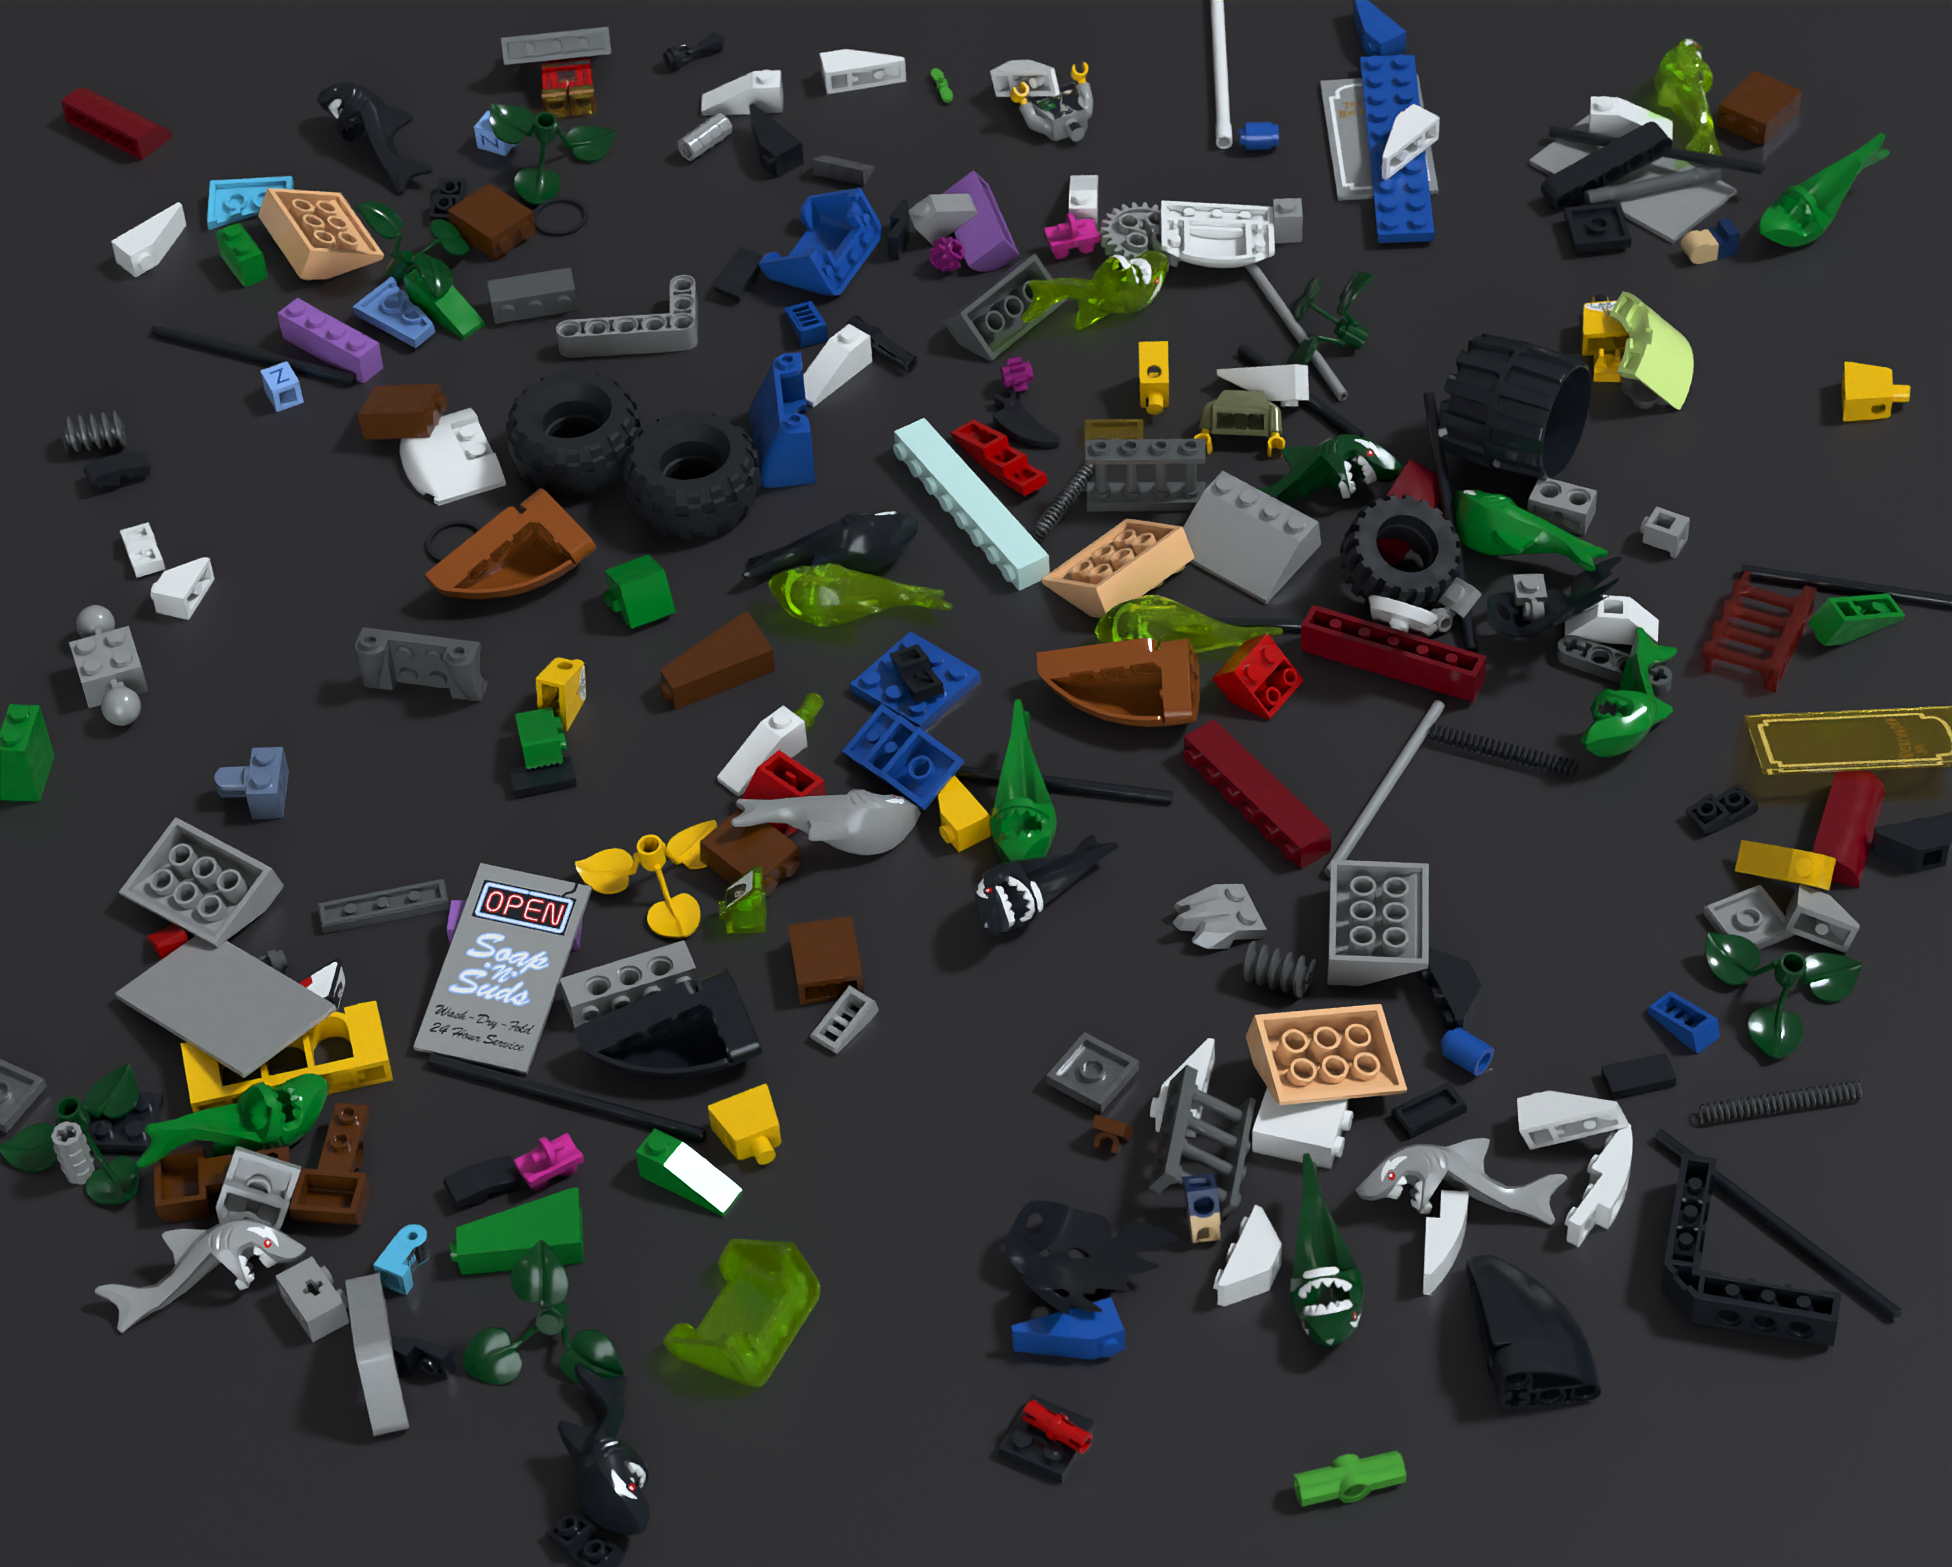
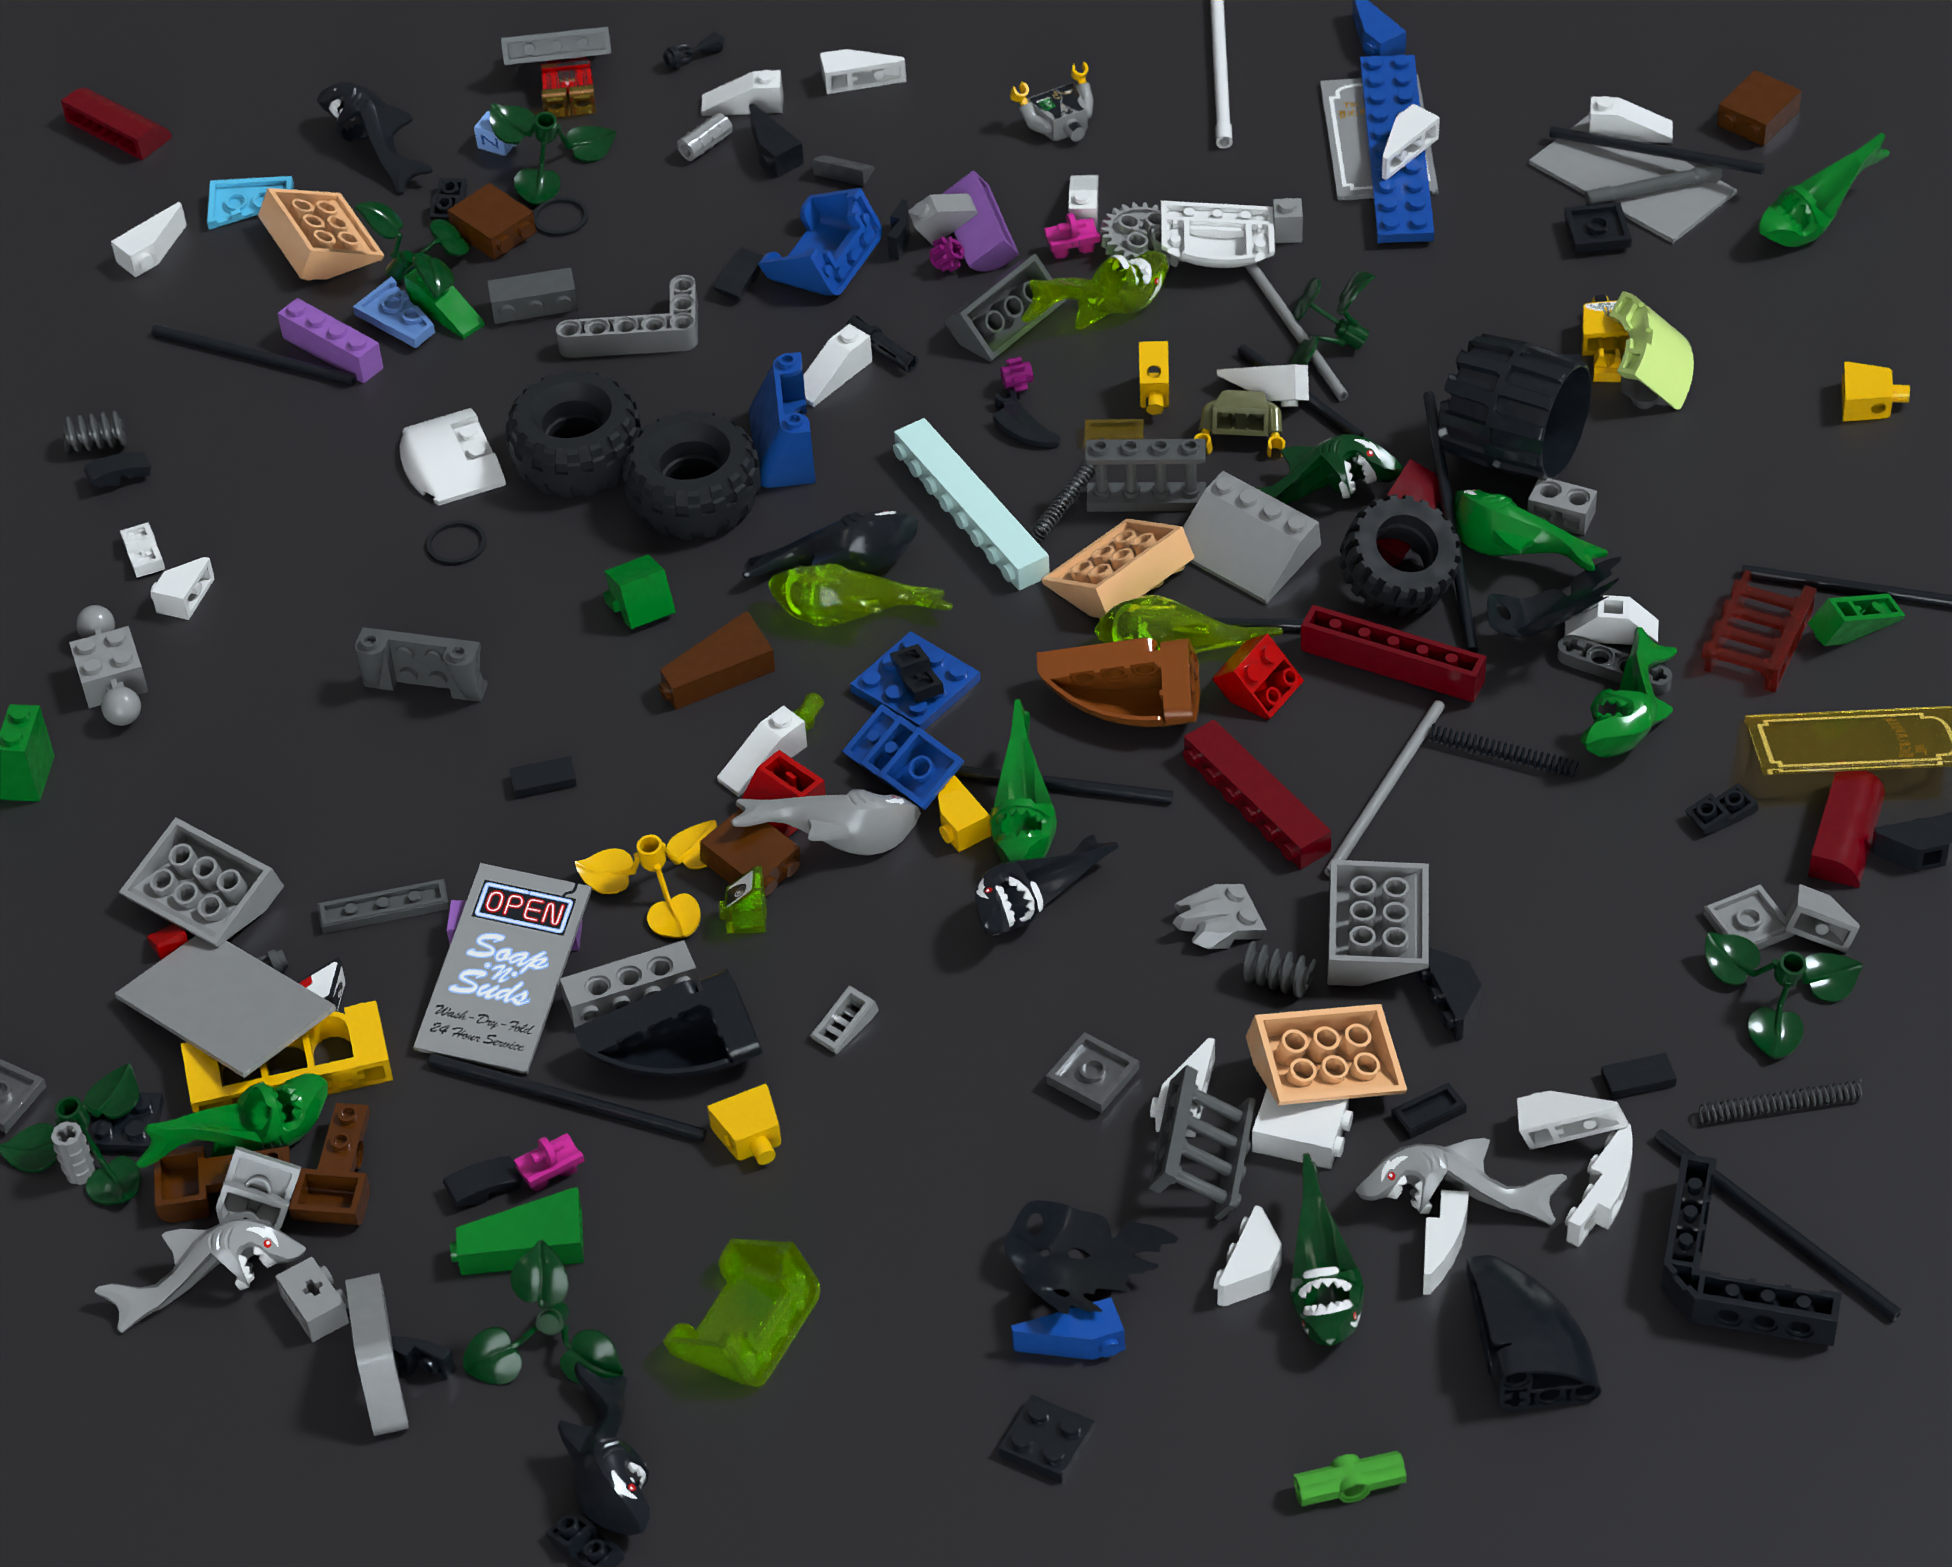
(241, 254): green brick -> none
(261, 783): sand blue brick -> none
(282, 386): light blue brick -> none
(402, 411): reddish brown brick -> none
(402, 1257): medium azure leg -> none
(514, 552): dark orange panel -> none
(541, 737): green brick -> none
(565, 684): yellow torso -> none
(685, 1173): slope -> none
(807, 324): blue slope -> none
(825, 959): reddish brown brick -> none
(942, 85): bright green piece -> none
(998, 458): red slope -> none
(1039, 78): white slope -> none
(1057, 1426): red pin -> none
(1111, 1129): reddish brown tile -> none
(1202, 1207): dark blue leg -> none
(1259, 135): blue brick -> none
(1402, 616): white plate -> none
(1456, 600): light grey plate -> none
(1467, 1051): blue brick -> none
(1530, 593): light grey plate -> none
(1606, 165): black beam -> none
(1665, 530): light grey brick -> none
(1684, 93): clear neon green piece -> none
(1698, 1035): blue slope -> none
(1712, 242): leg -> none
(1785, 864): yellow slope -> none

